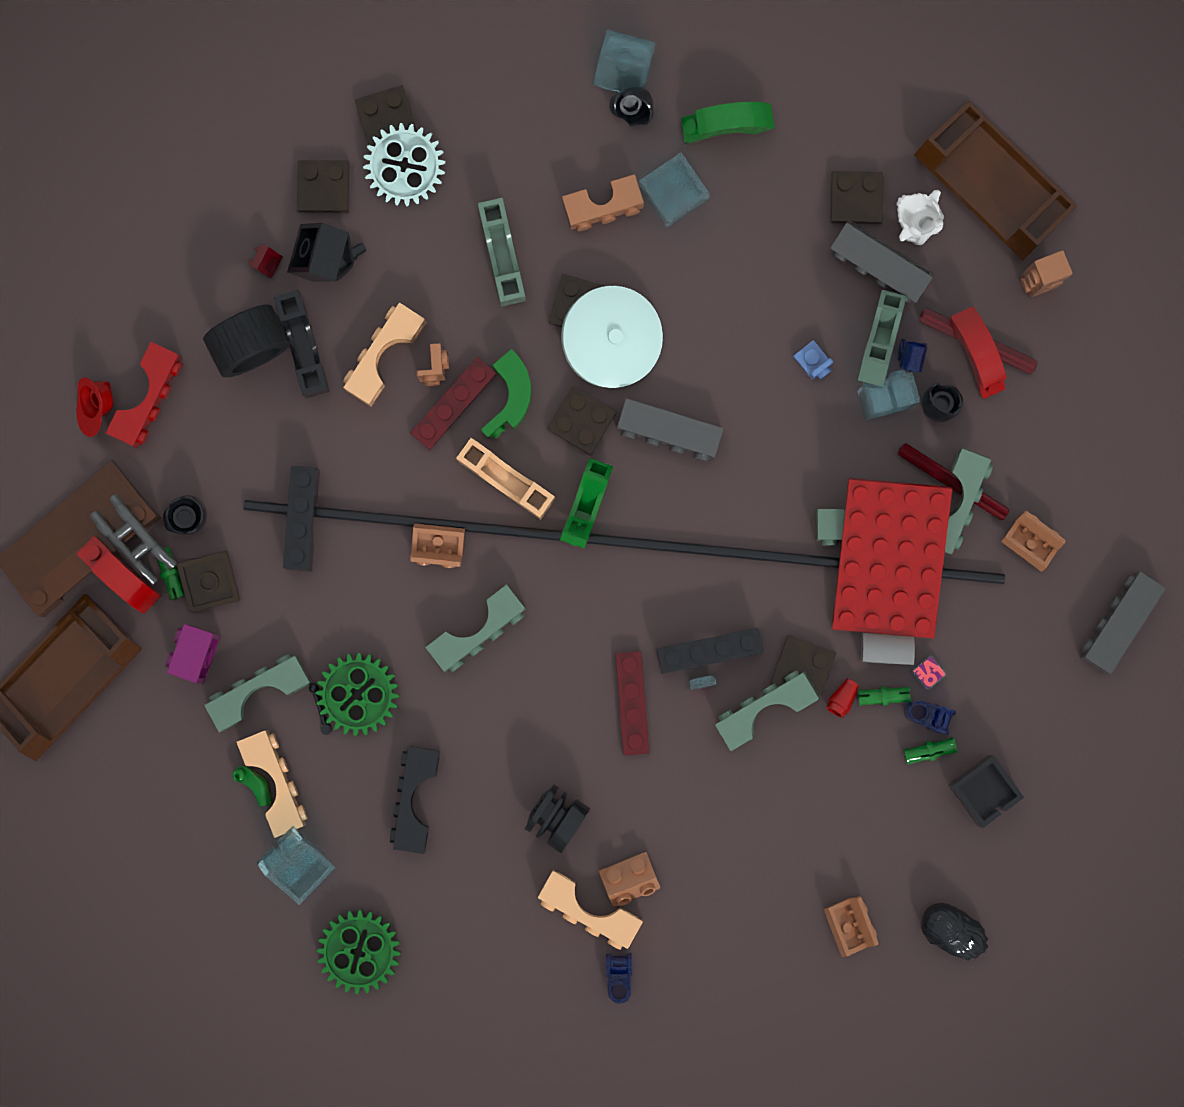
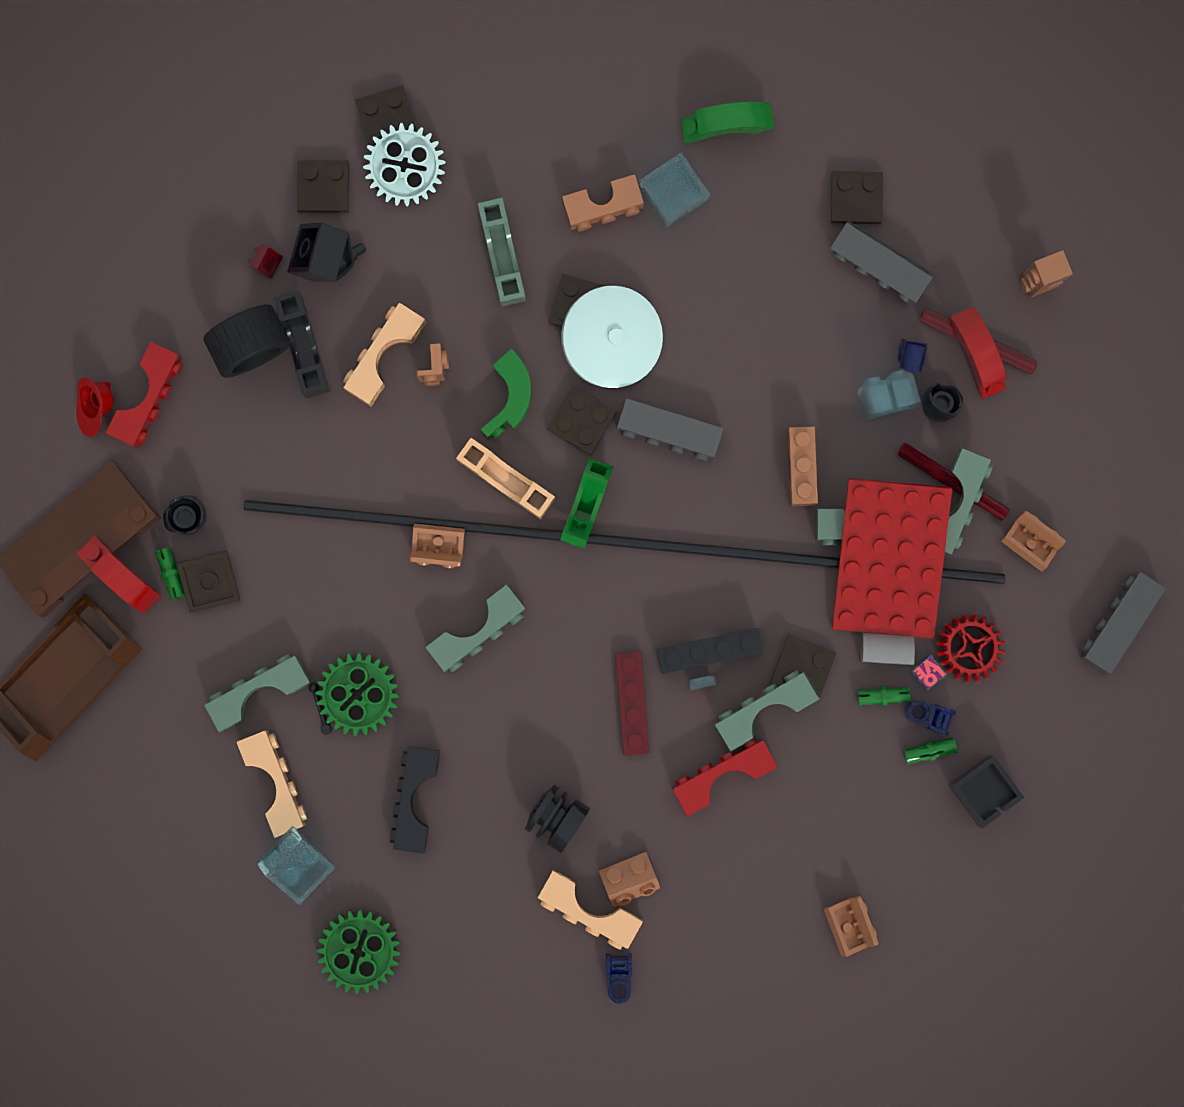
(116, 537): dark grey piece -> none
(192, 653): magenta brick -> none
(255, 782): green arm -> none
(300, 518): black arch -> none
(453, 403): dark red plate -> none
(623, 62): clear light blue slope -> none
(633, 106): black hair -> none
(695, 791): none -> red arch
(802, 466): none -> nougat arch
(813, 361): medium blue bracket -> none
(842, 699): red cone -> none
(882, 338): sand green arch -> none
(919, 217): white hair -> none
(954, 931): black hair -> none
(964, 637): none -> red gear
(995, 180): reddish brown slope -> none

